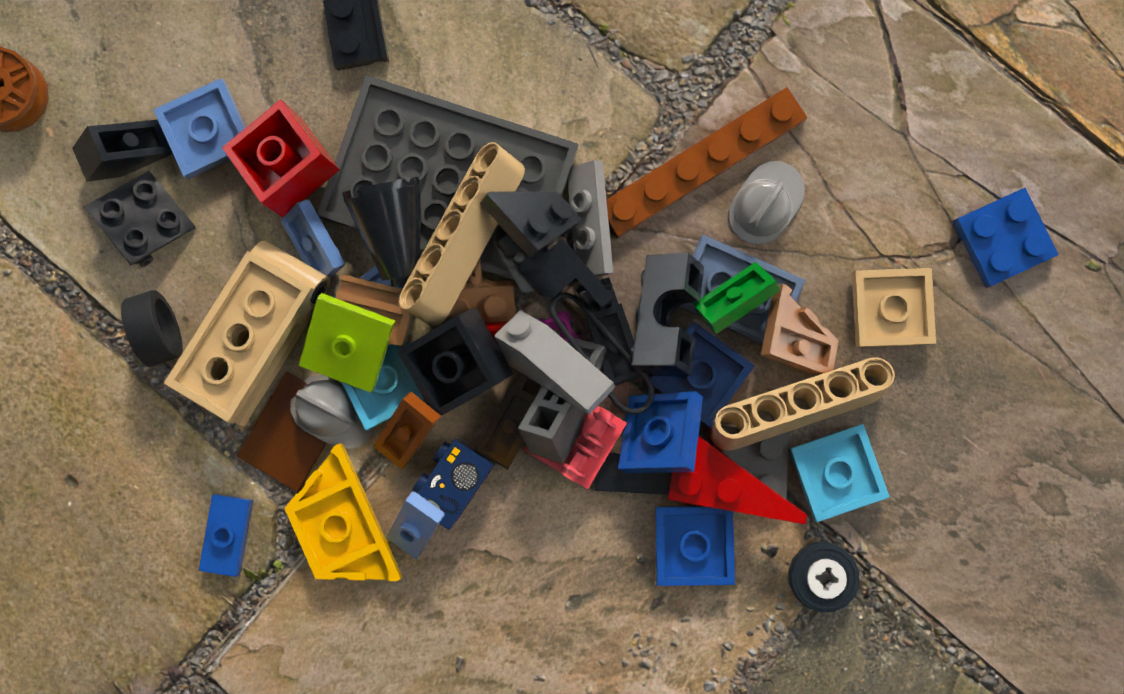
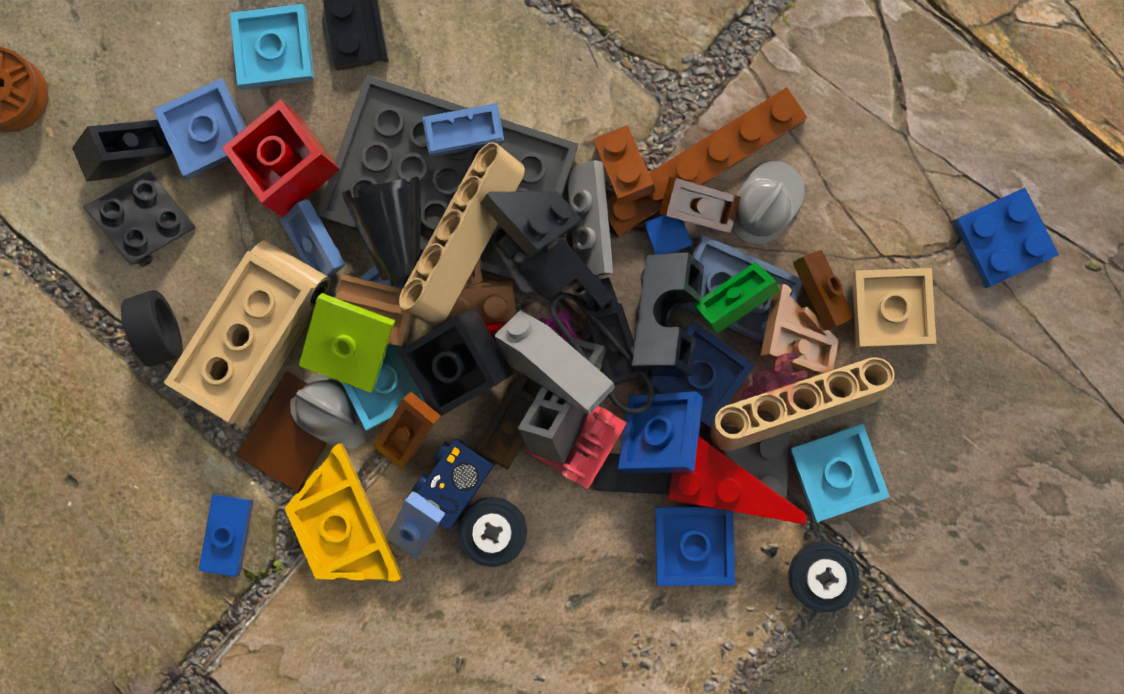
(272, 46): none -> medium azure plate
(463, 130): none -> medium blue plate
(499, 516): none -> black wheel
(624, 165): none -> dark orange plate
(667, 235): none -> blue tile
(699, 205): none -> plate
(770, 380): none -> clear pink plate
(823, 289): none -> reddish brown plate

